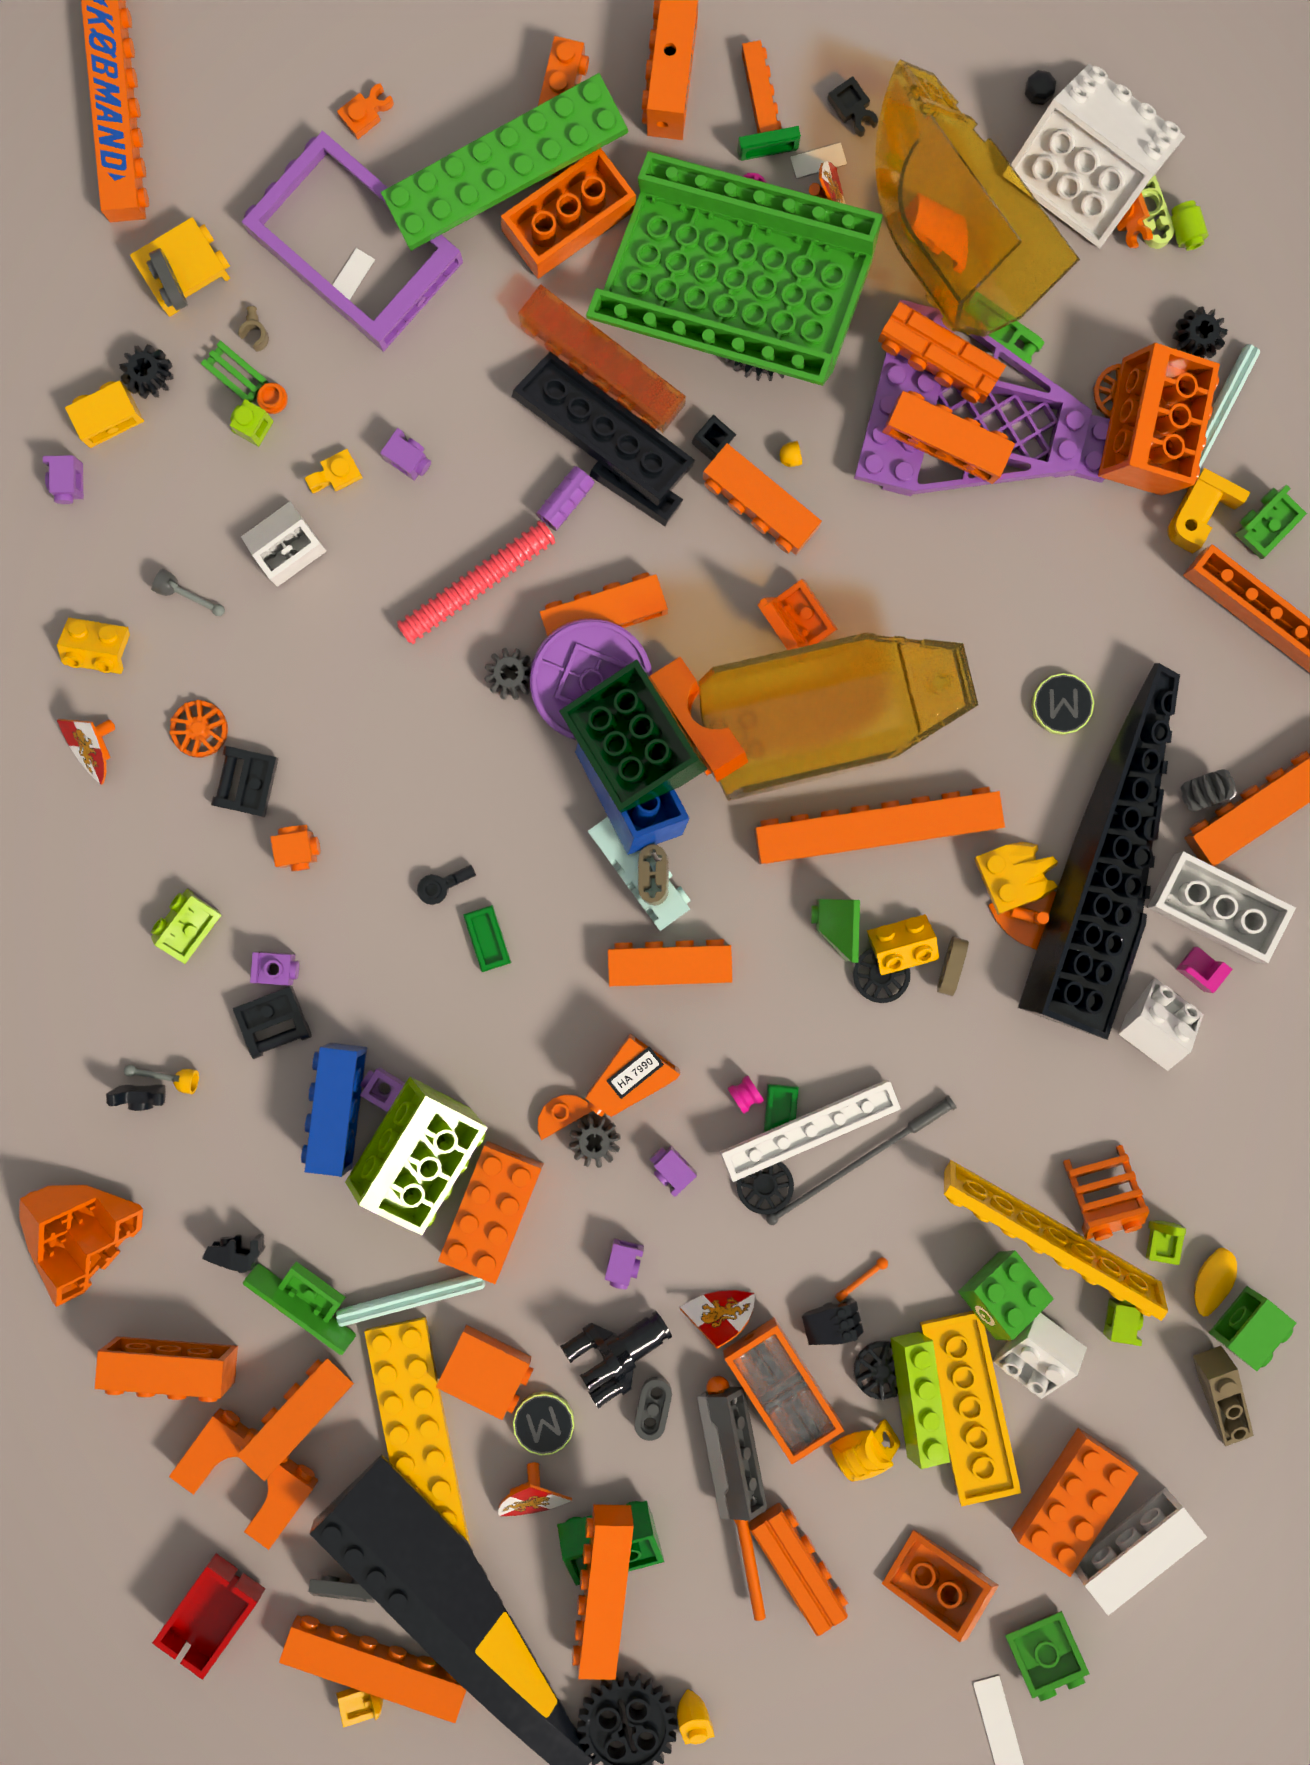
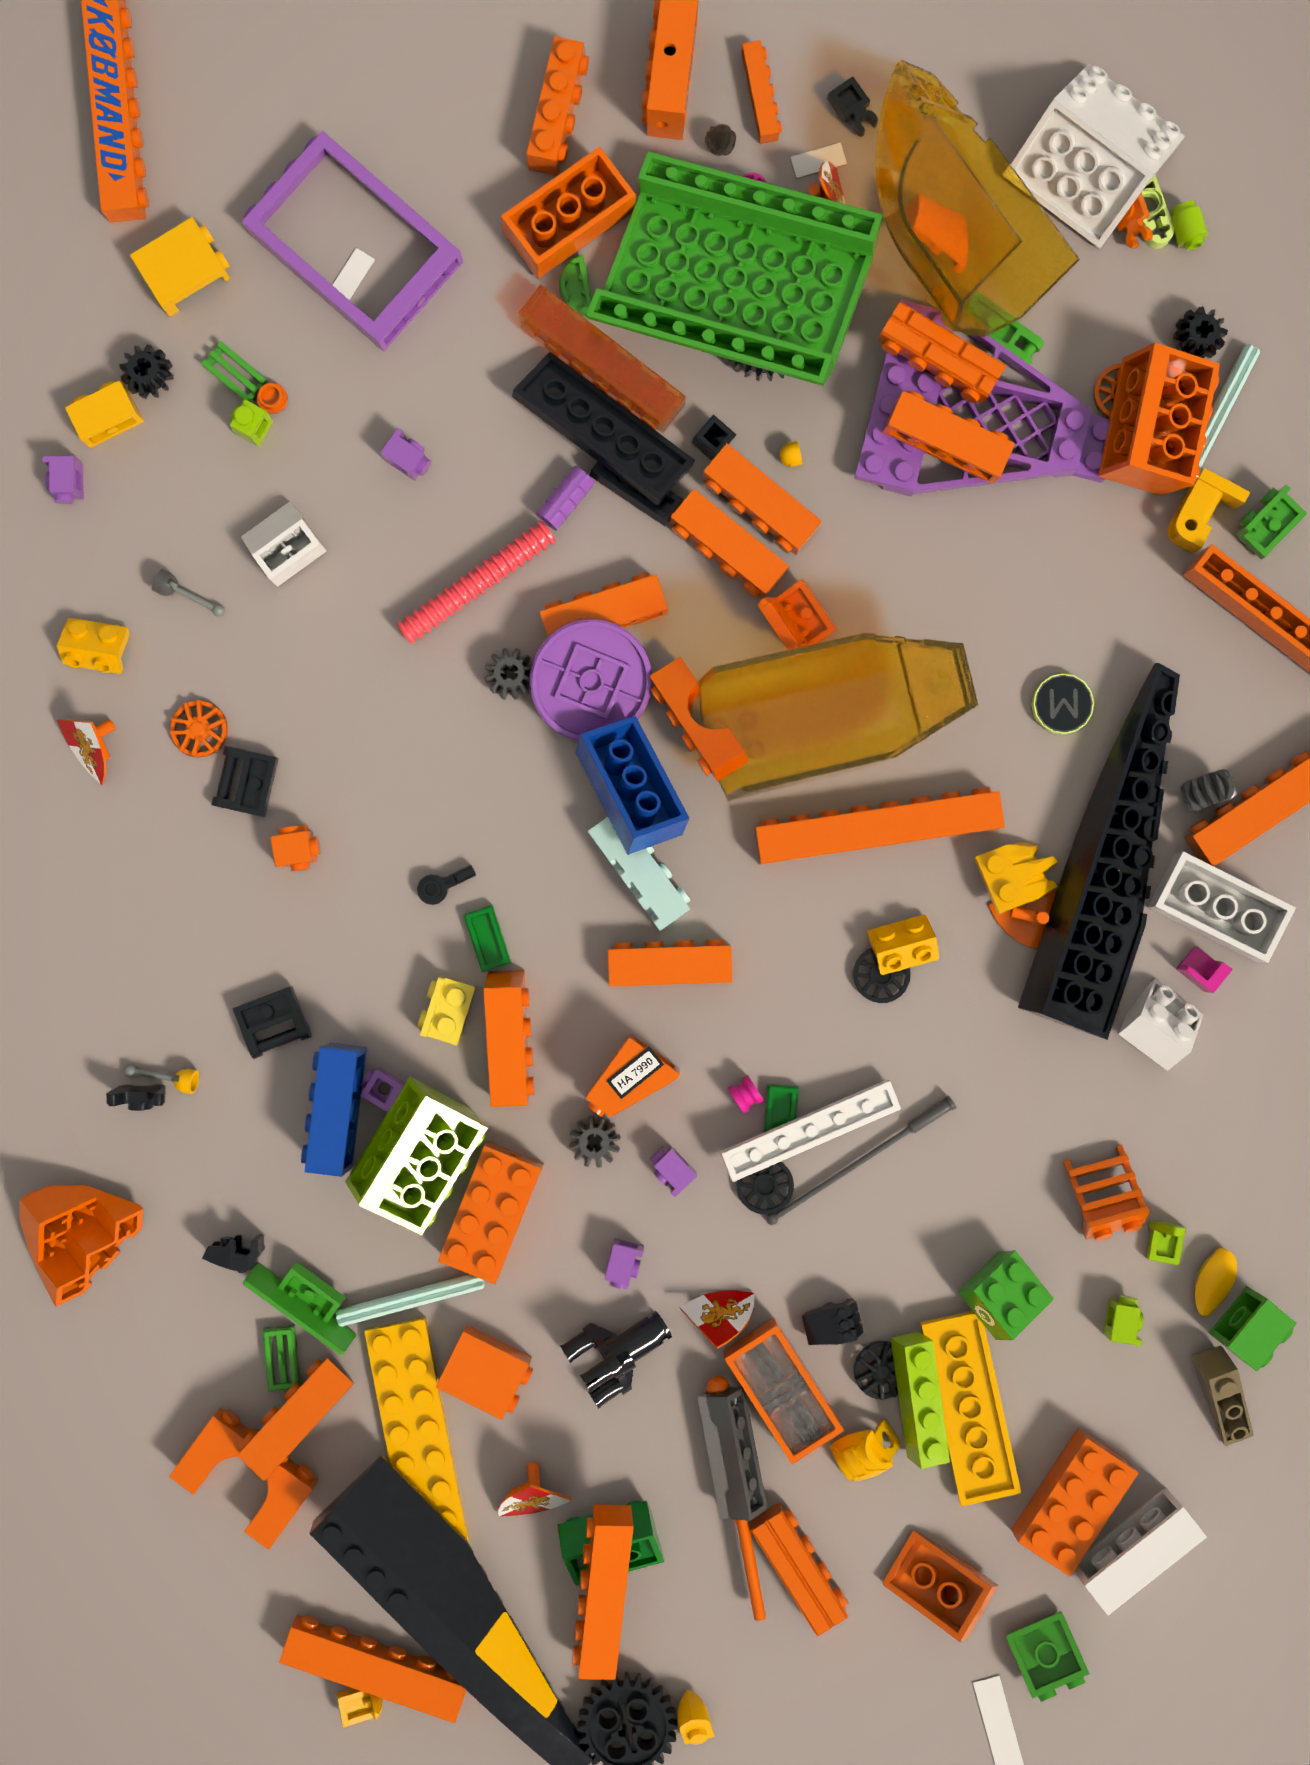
(166, 1368): orange brick -> none
(171, 291): dark grey plate -> none
(184, 926): lime bracket -> none
(209, 1615): red piece -> none
(251, 323): dark tan piece -> none
(261, 968): medium lavender brick -> none
(279, 1332): none -> bright green tile
(331, 1588): dark grey plate -> none
(338, 470): yellow plate -> none
(361, 113): orange plate -> none
(447, 1010): none -> light yellow bracket
(505, 161): bright green plate -> none
(507, 1038): none -> orange wedge
(543, 1423): black tile -> none
(560, 1113): orange plate -> none
(575, 285): none -> bright green tile
(632, 738): dark green slope -> none
(645, 874): dark tan beam -> none
(654, 1407): dark grey plate -> none
(720, 140): none -> clear smoke plate
(728, 544): none -> orange brick
(768, 143): green tile -> none
(839, 925): bright green slope -> none
(882, 1263): orange hinge -> none
(952, 966): dark tan beam -> none
(1040, 87): black tile -> none
(1041, 1357): white slope -> none
(1054, 1239): yellow plate -> none

